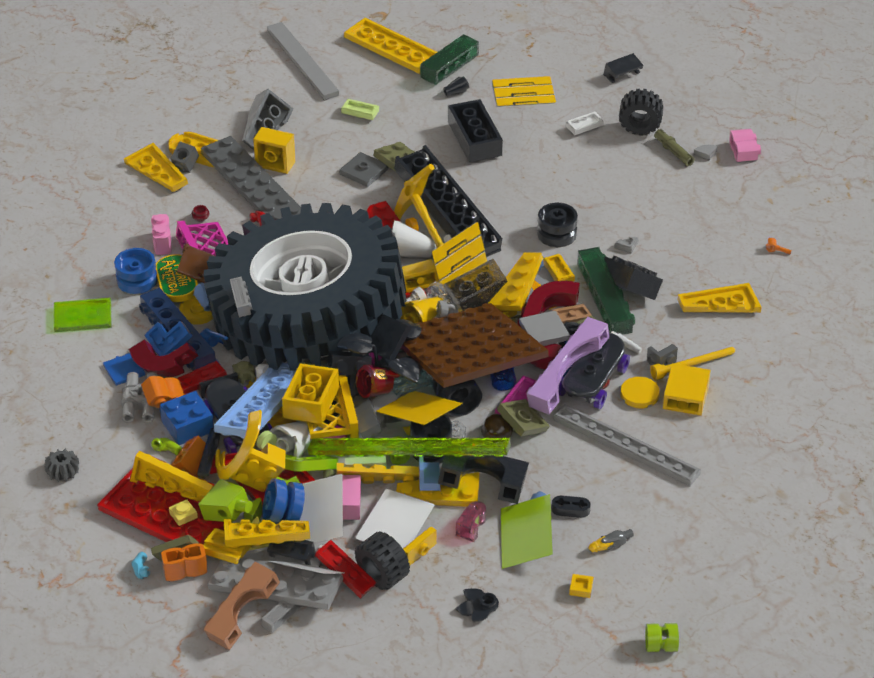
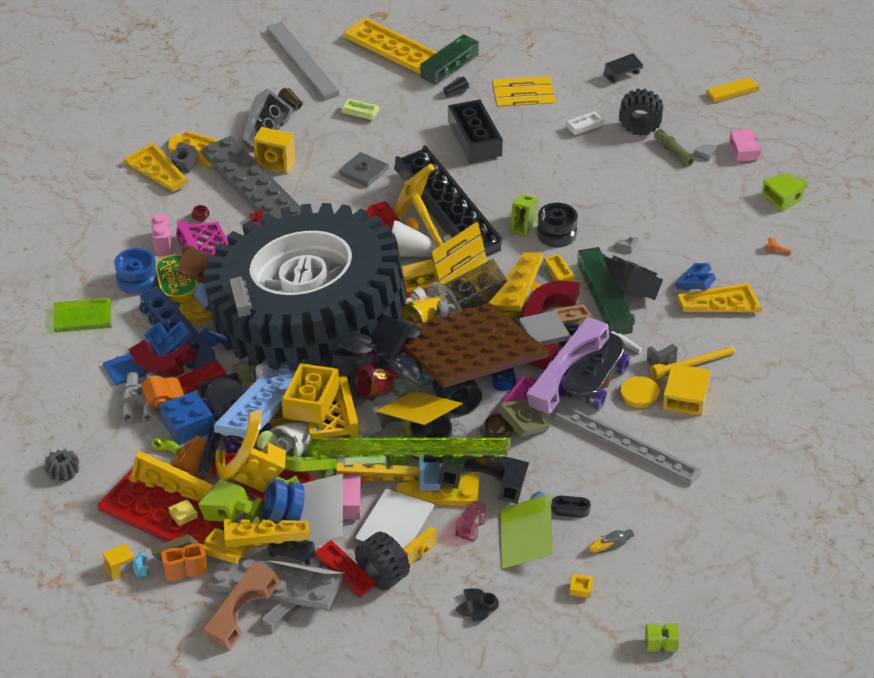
(115, 558): none -> yellow panel
(290, 98): none -> dark brown cone
(388, 153): olive plate -> none
(526, 209): none -> lime torso
(696, 277): none -> blue plate
(732, 89): none -> yellow tile
(784, 190): none -> lime torso

